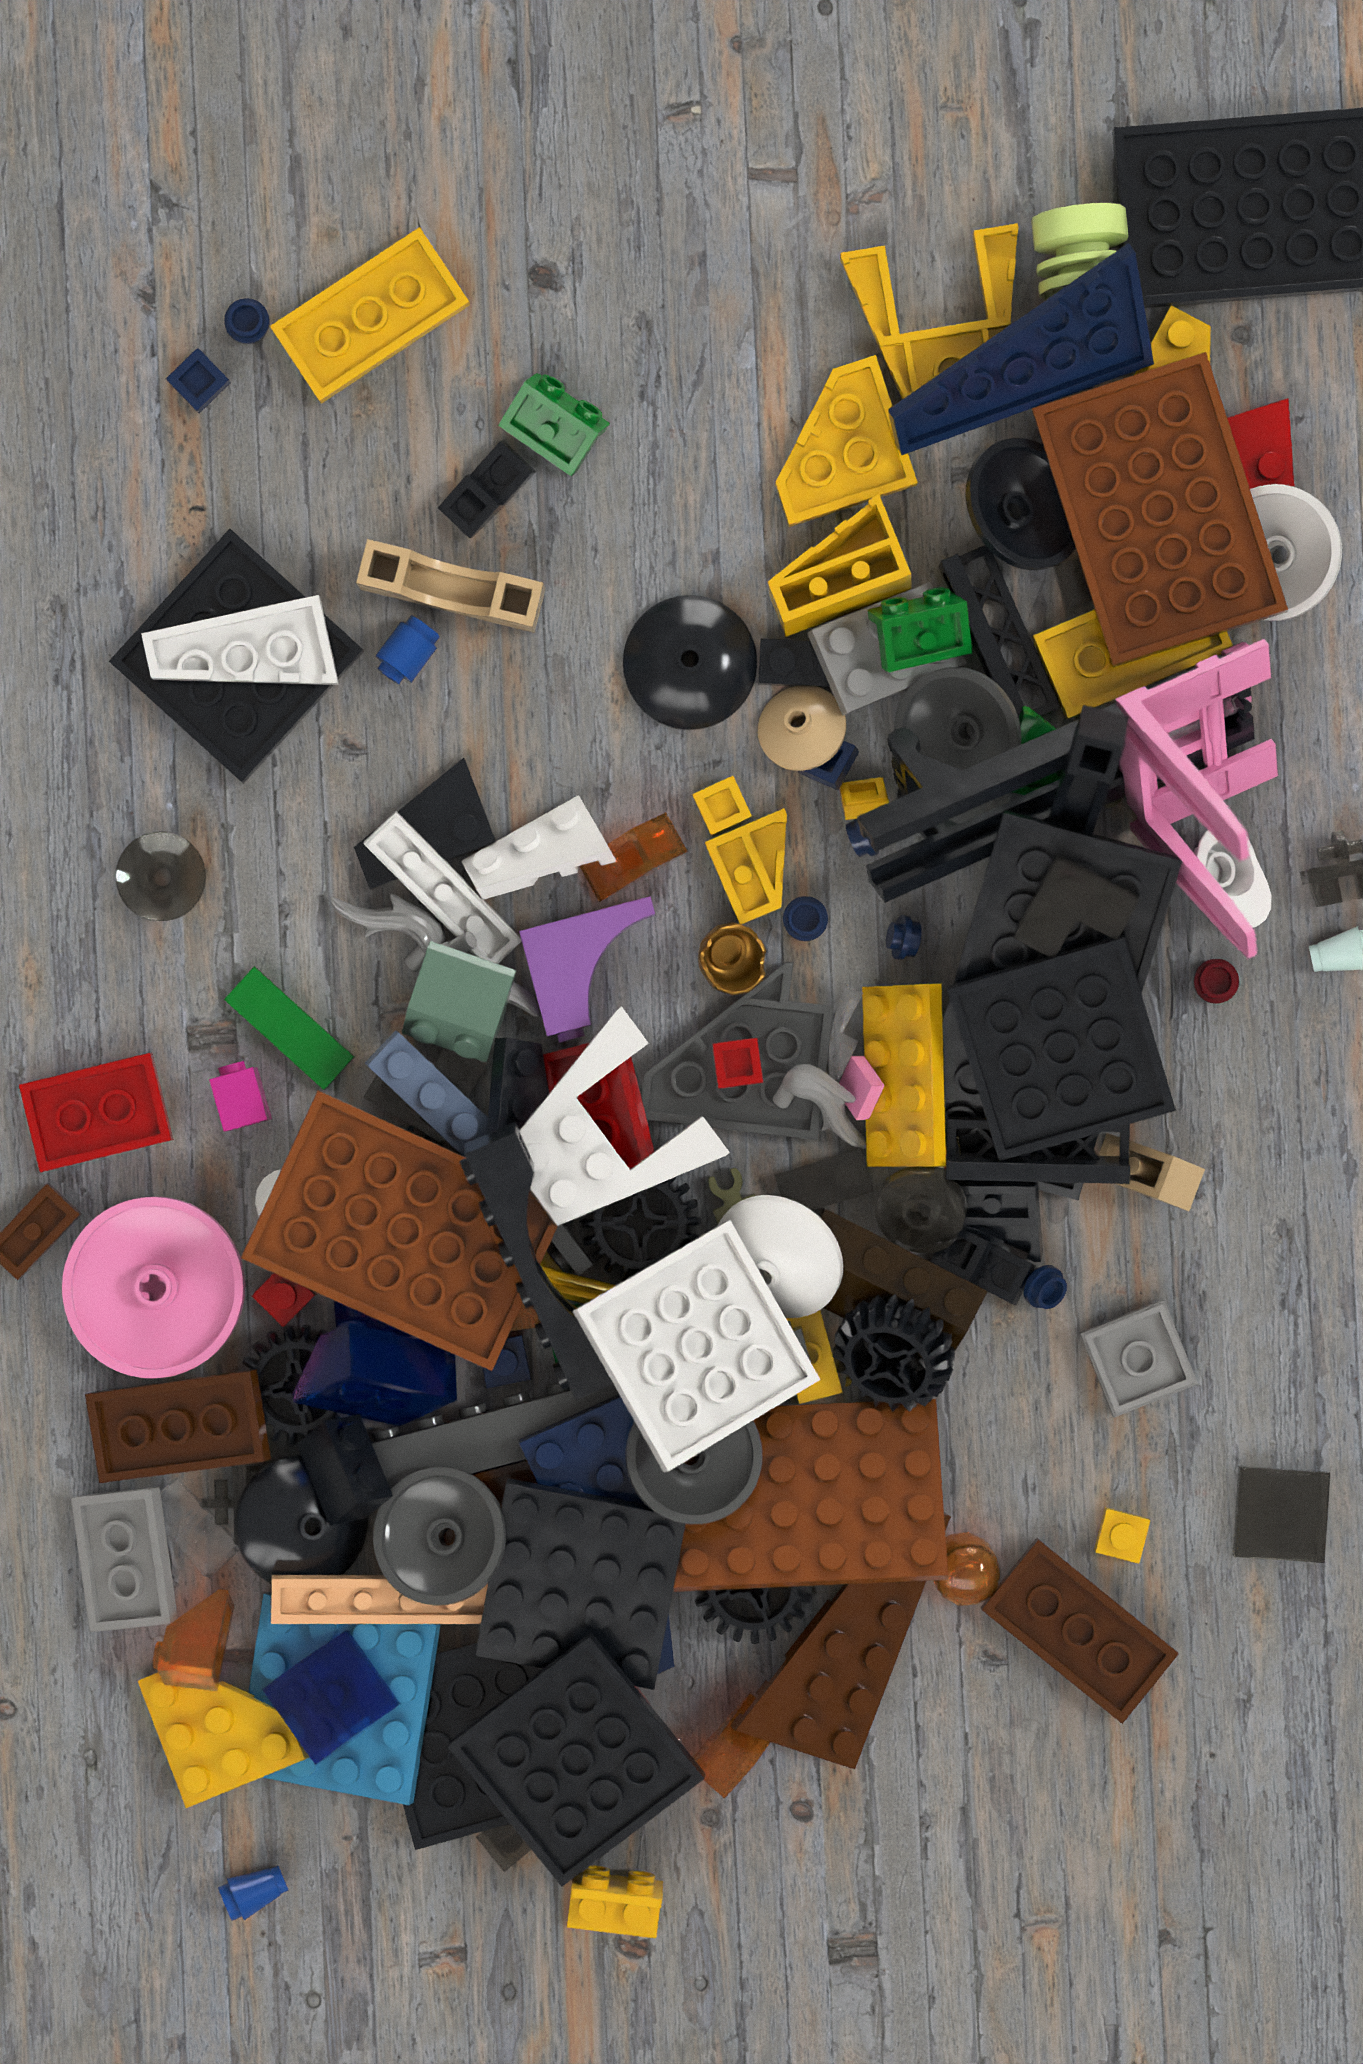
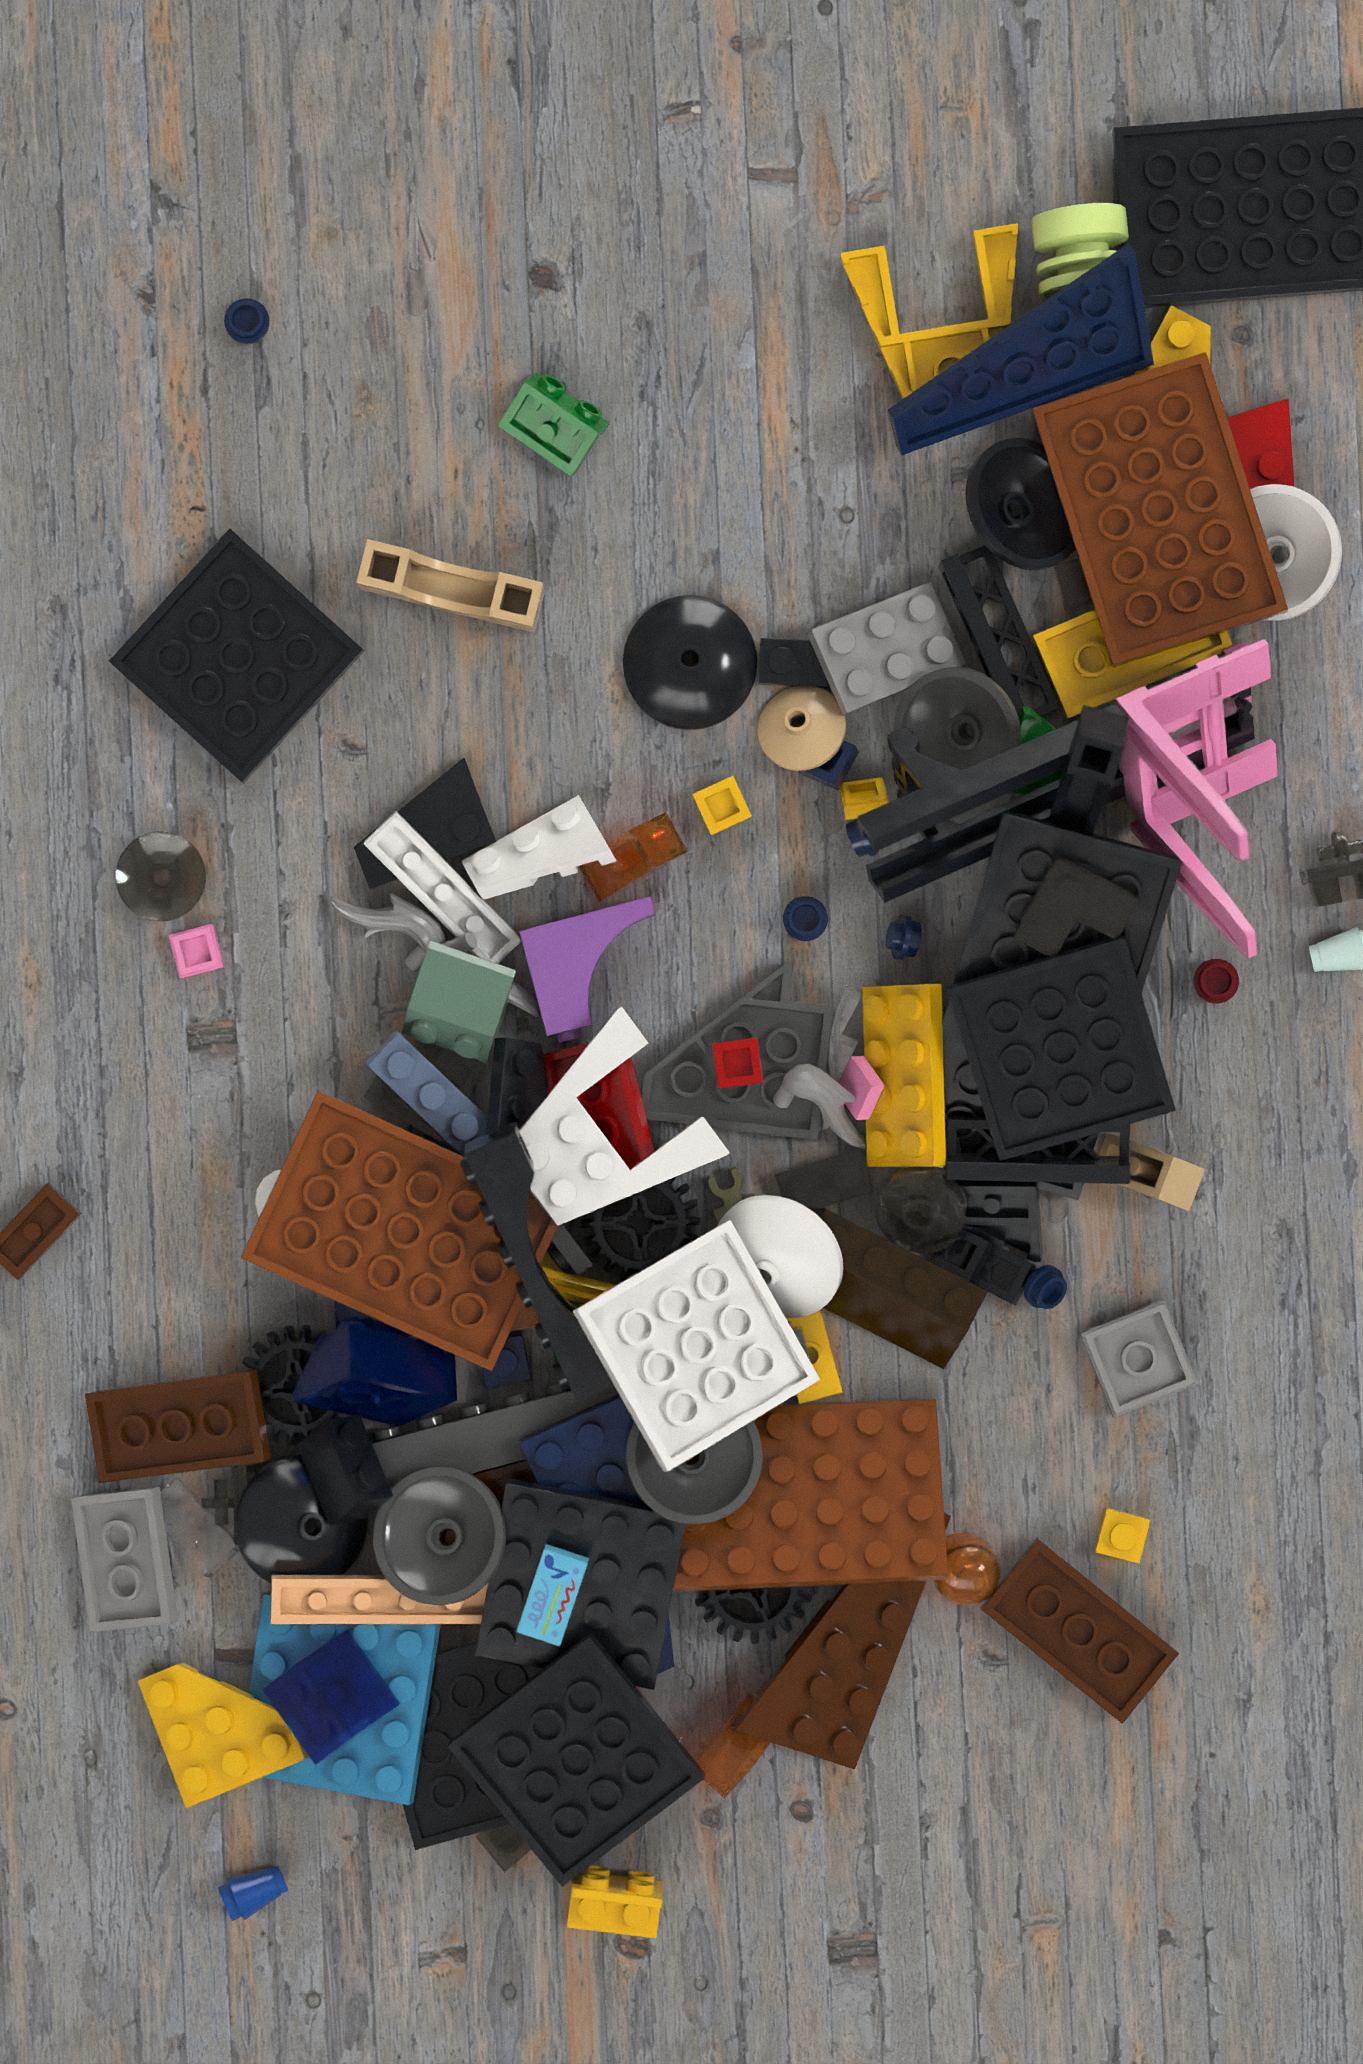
(96, 1112): red plate -> none
(153, 1287): bright pink dish -> none
(196, 951): none -> bright pink tile
(196, 1644): clear orange slope -> none
(198, 380): dark blue plate -> none
(239, 1096): dark pink brick -> none
(254, 646): white wing -> none
(282, 1298): red plate -> none
(289, 1028): green tile -> none
(370, 315): yellow plate -> none
(407, 650): blue brick -> none
(486, 489): black slope -> none
(552, 1595): none -> medium azure tile
(732, 958): pearl gold hair -> none
(752, 865): yellow wing -> none
(842, 573): yellow wedge -> none
(844, 448): yellow plate -> none
(893, 1339): black gear -> none
(921, 629): green bracket -> none
(1239, 879): white piece -> none
(1281, 1514): clear smoke tile -> none

